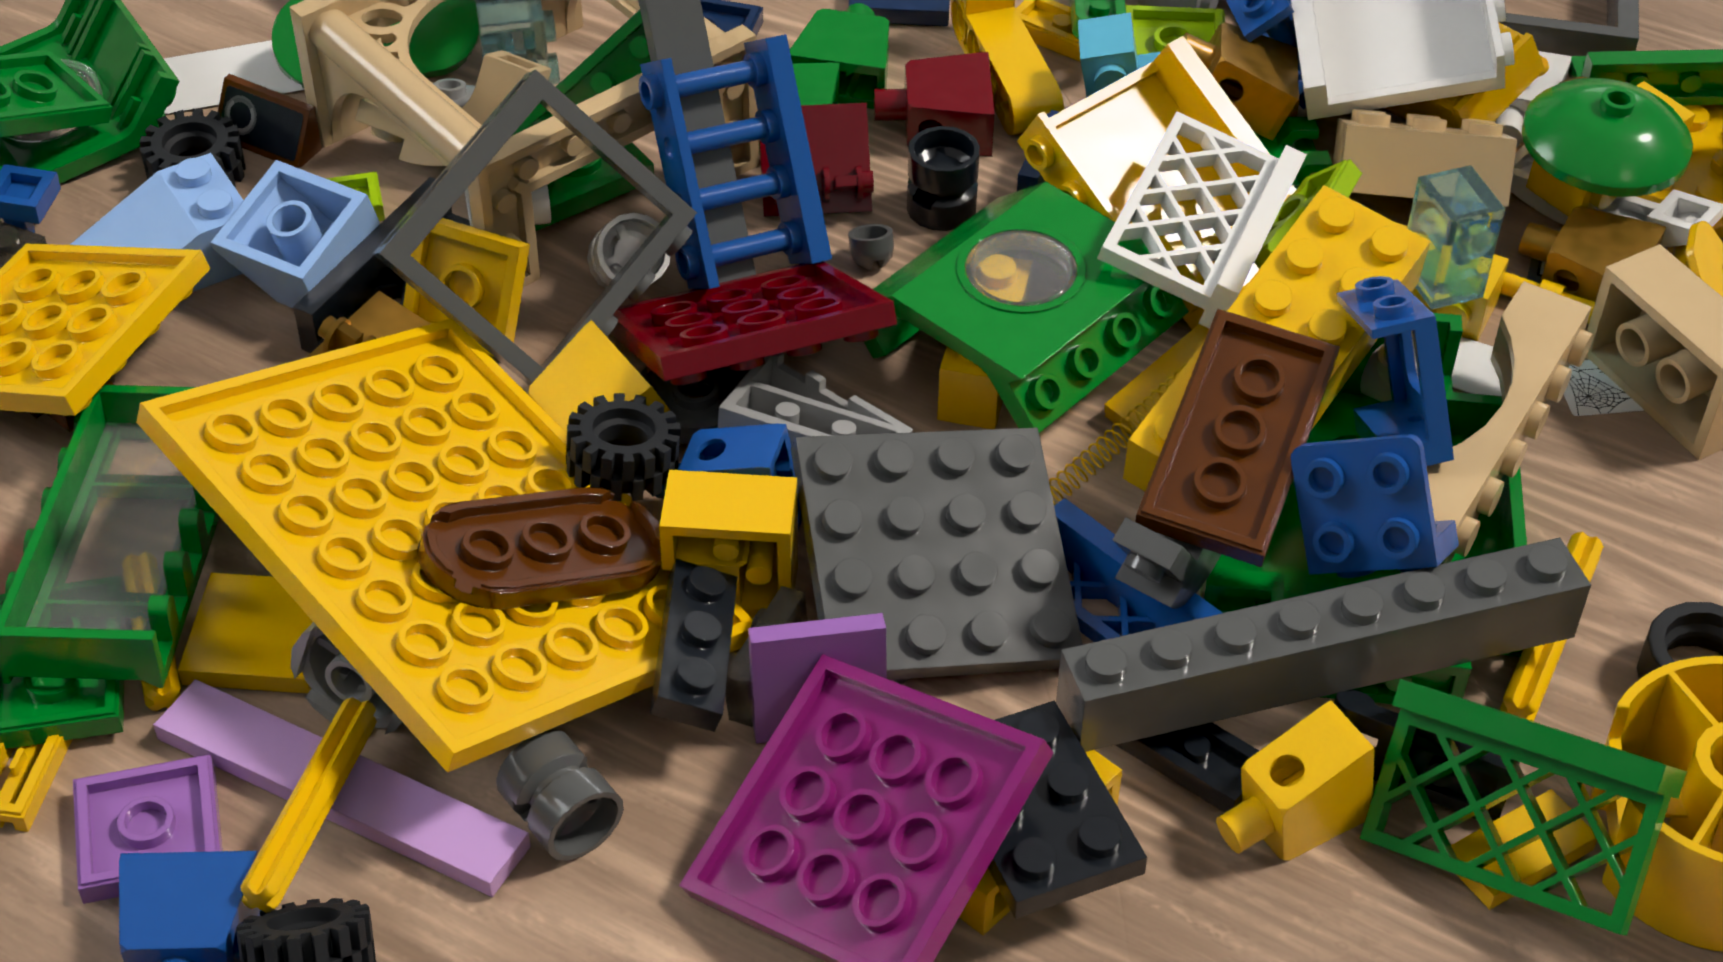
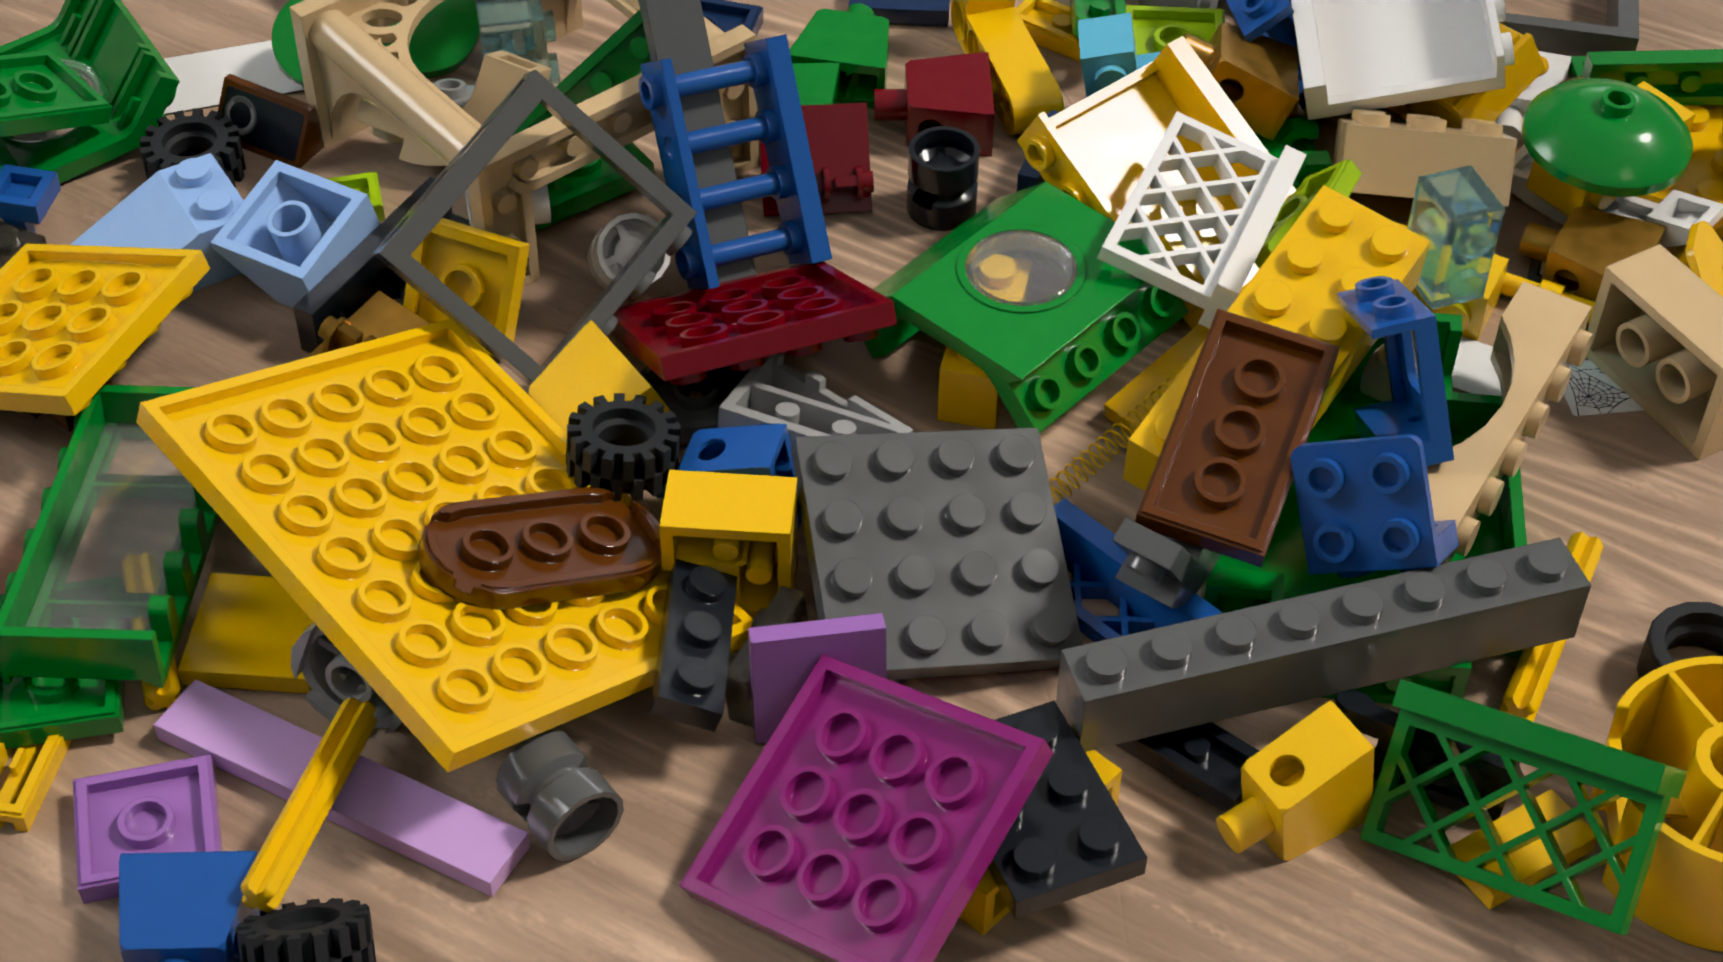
(871, 244): dark grey hinge -> none

